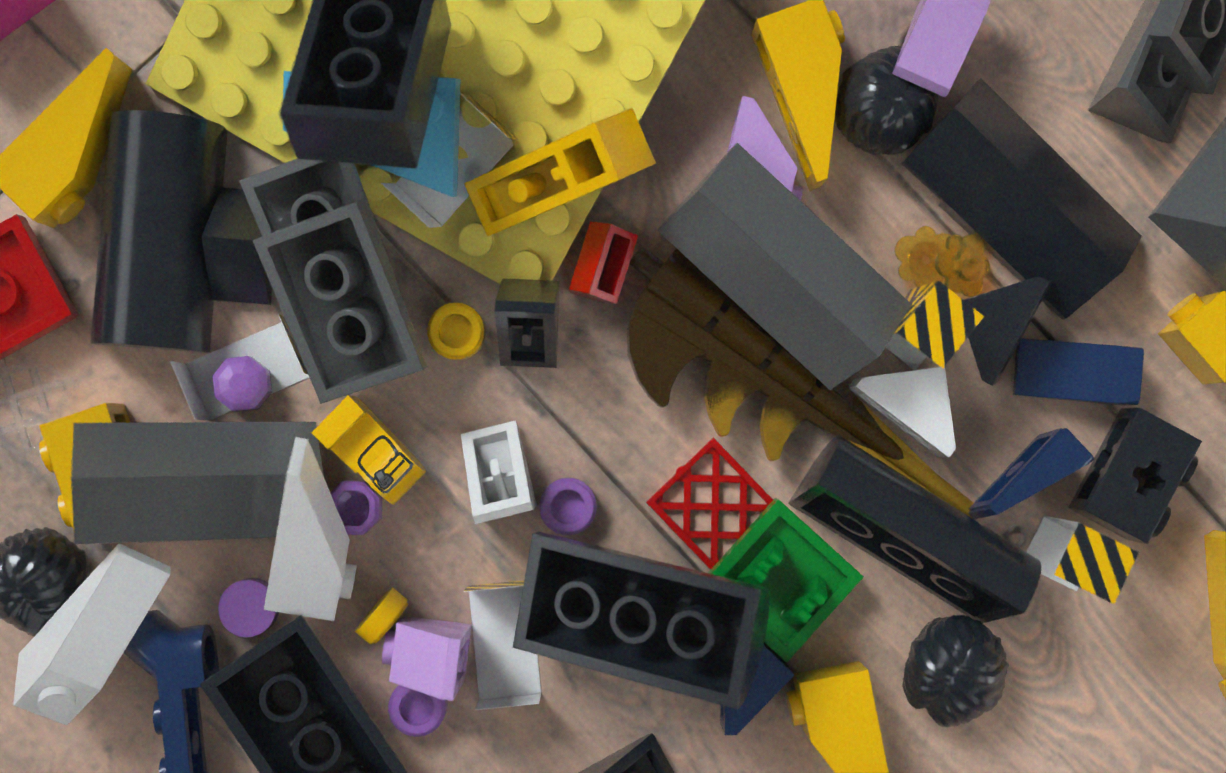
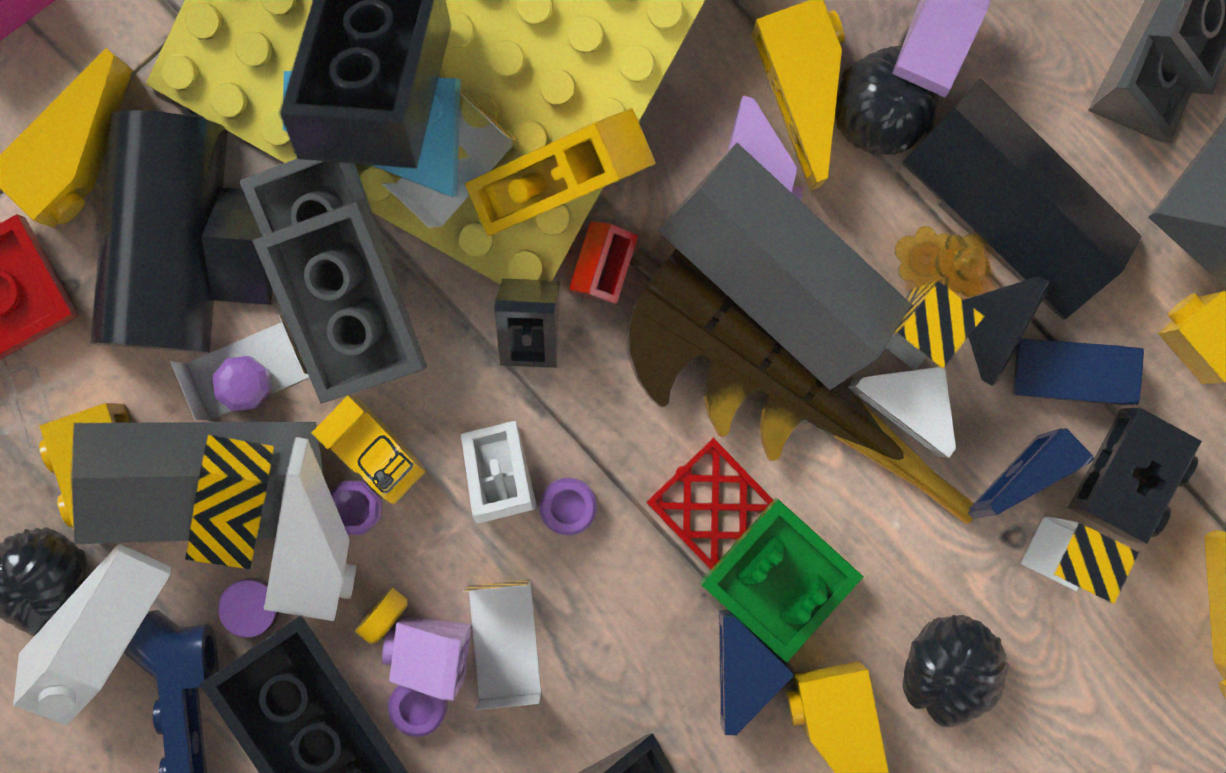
(229, 502): none -> sticker
(456, 331): yellow tile -> none
(642, 619): black brick -> none
(917, 533): black brick -> none

